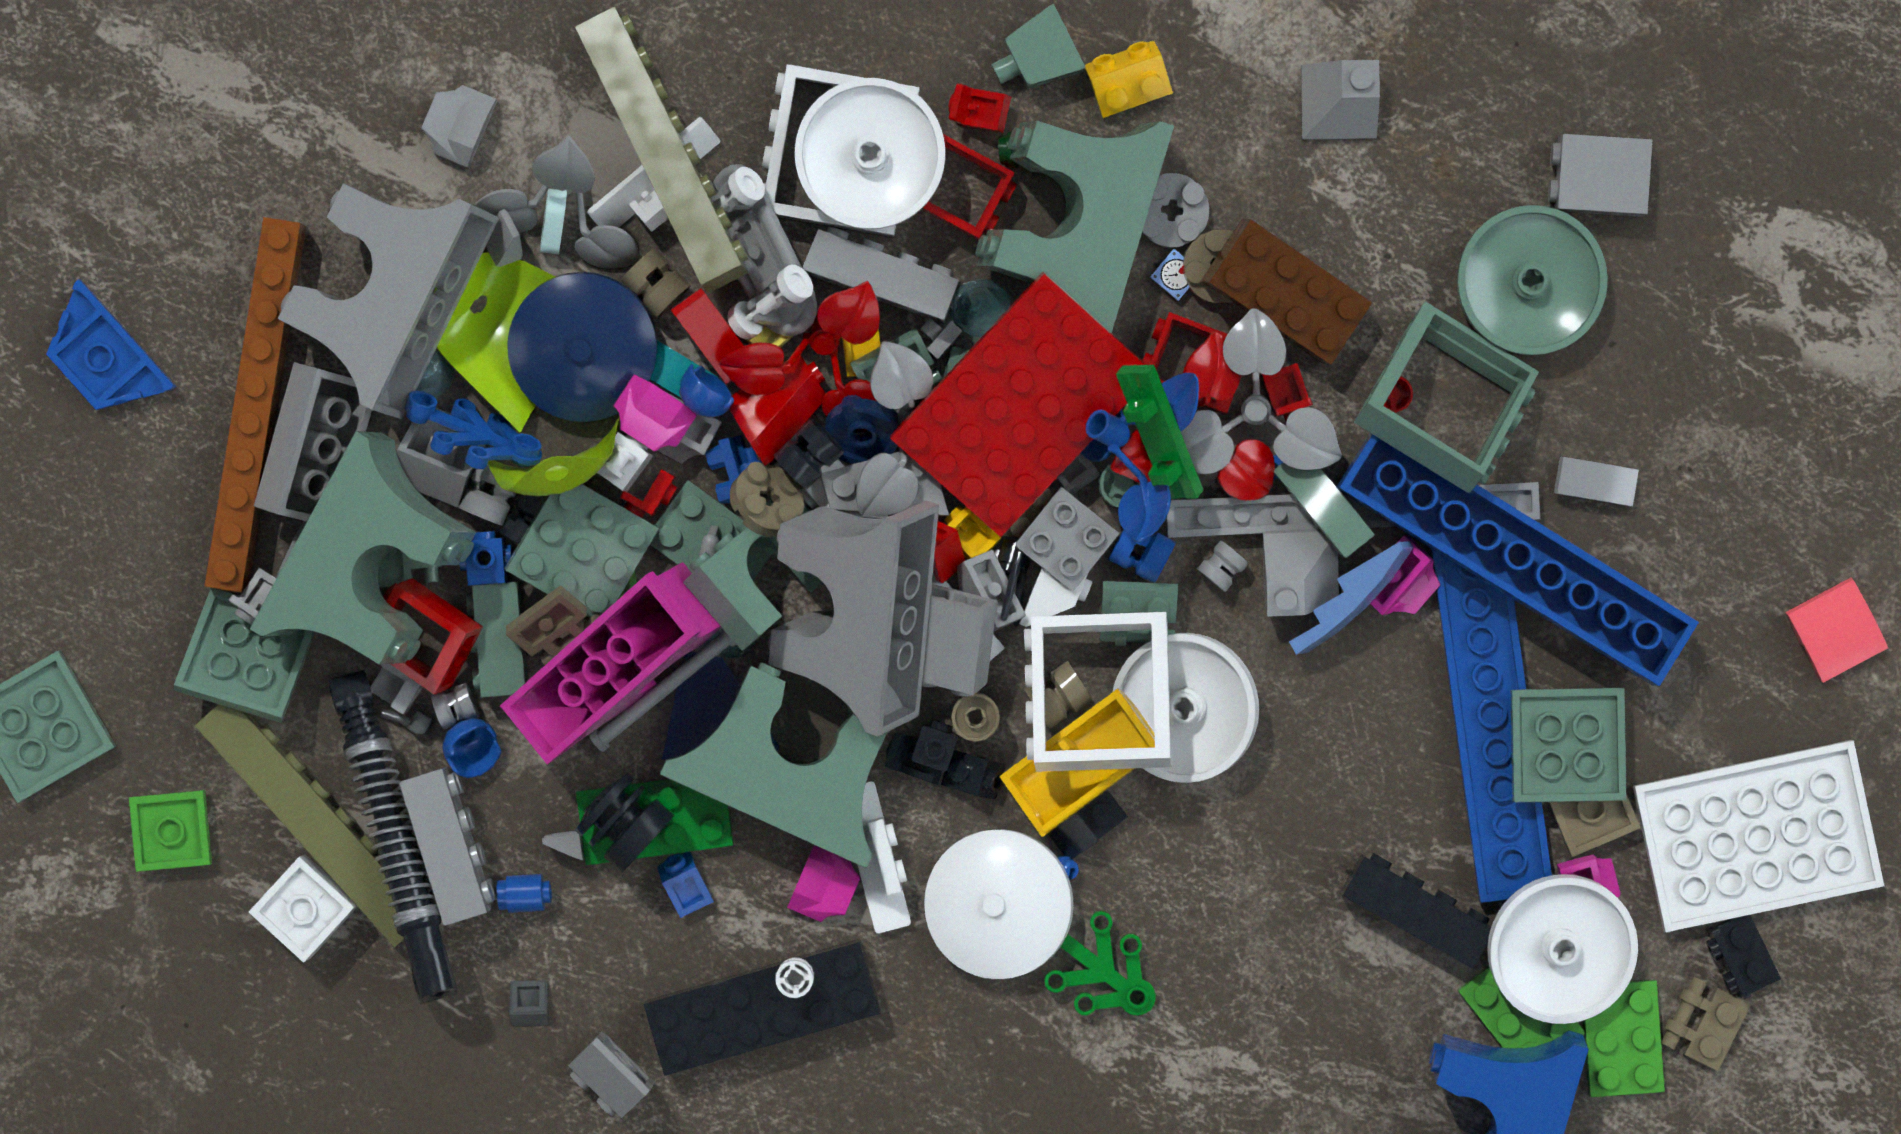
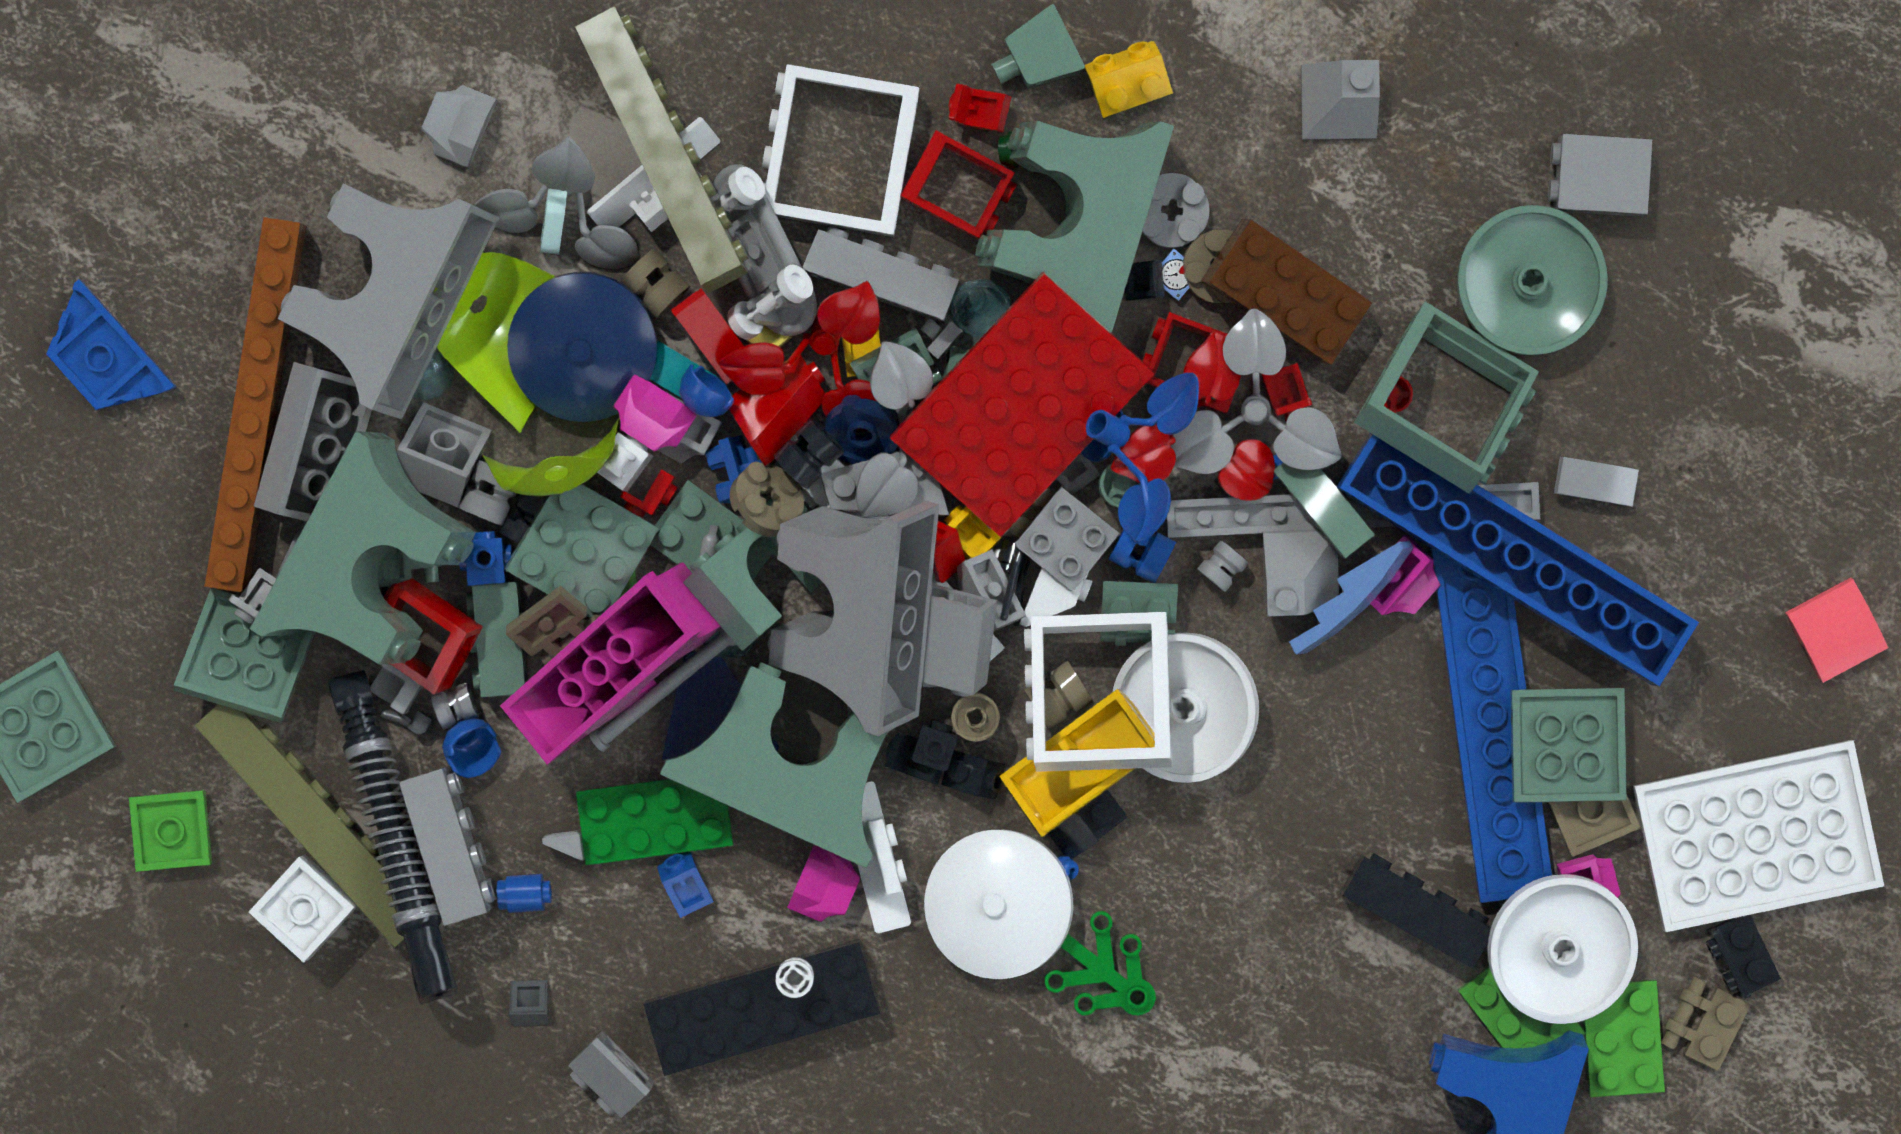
(473, 430): blue plant -> none
(504, 241): light grey slope -> none
(624, 822): black wheel -> none
(870, 153): white dish -> none
(1145, 281): none -> black tile
(1159, 431): green hinge -> none

